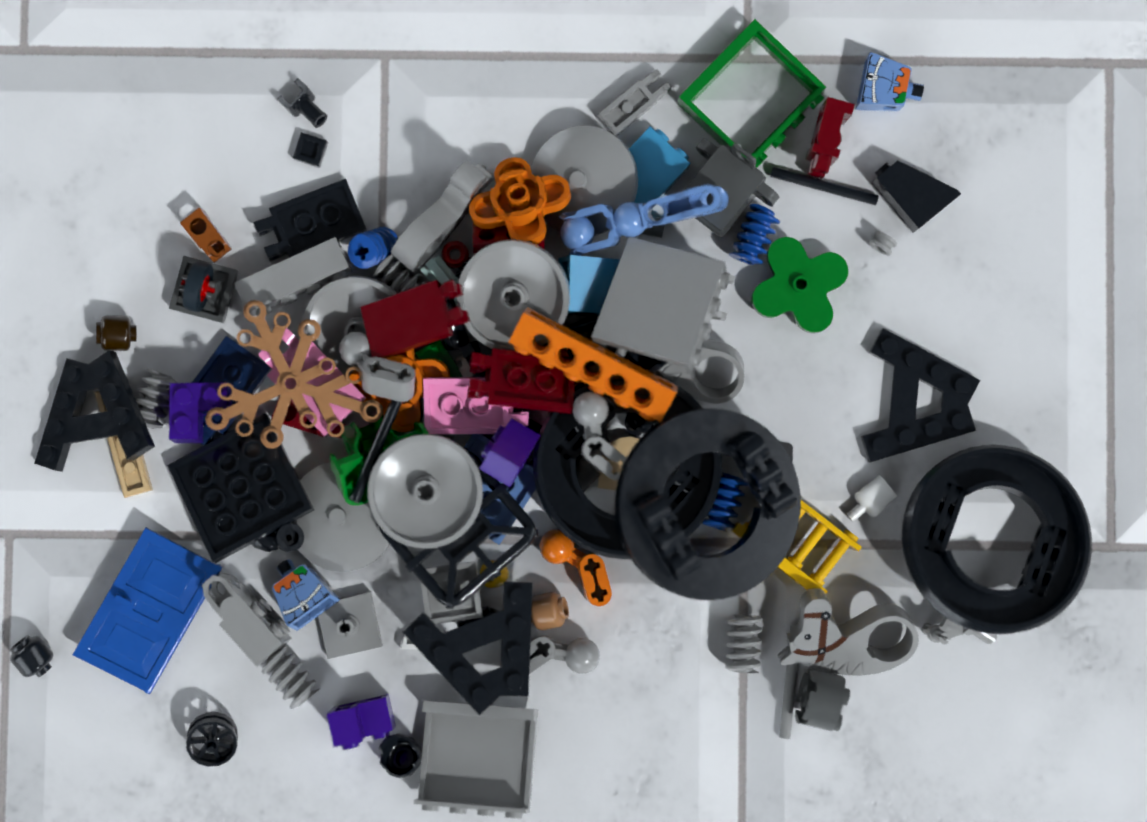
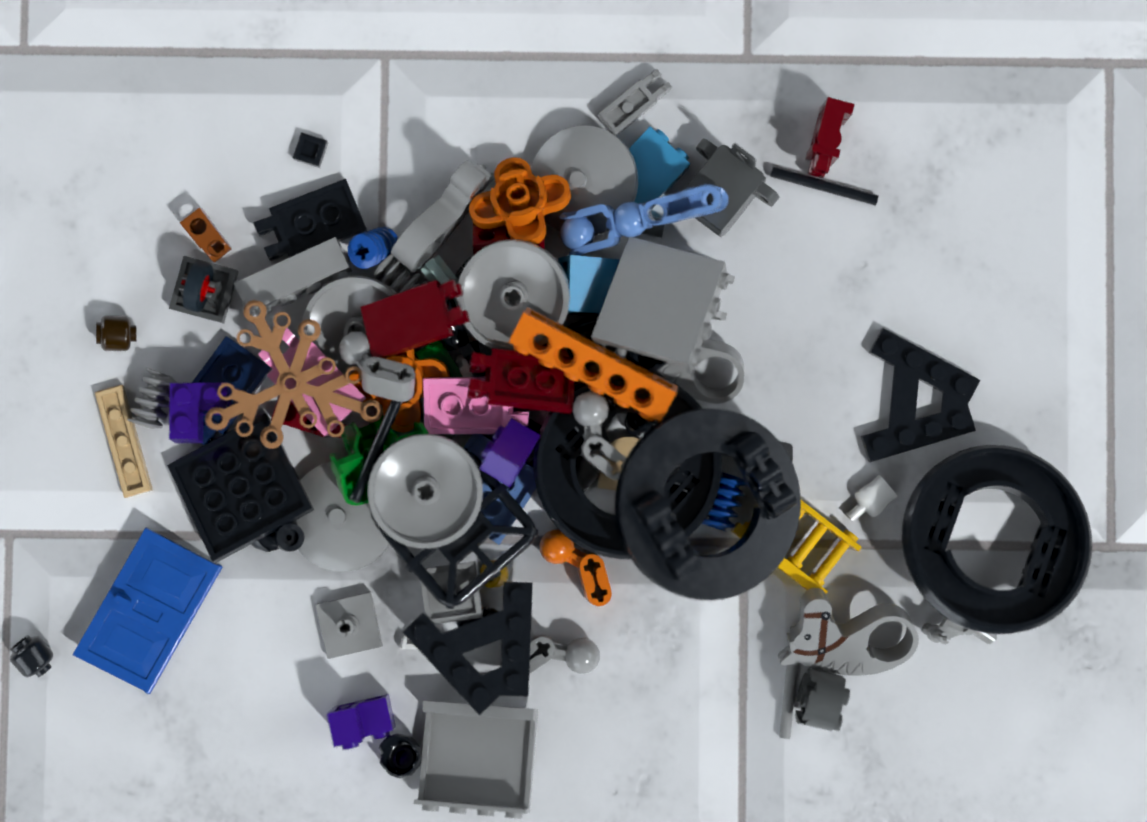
(68, 427): black plate -> none
(212, 739): black wheel -> none
(246, 618): light grey brick -> none
(289, 677): light grey piece -> none
(301, 594): medium blue torso -> none
(304, 105): black piece -> none
(451, 246): red plate -> none
(549, 611): medium nougat head -> none
(744, 643): light grey piece -> none
(754, 235): blue piece -> none
(780, 294): green plant -> none
(789, 62): green window -> none
(883, 243): light grey bush -> none
(886, 85): medium blue torso -> none
(913, 193): black slope -> none

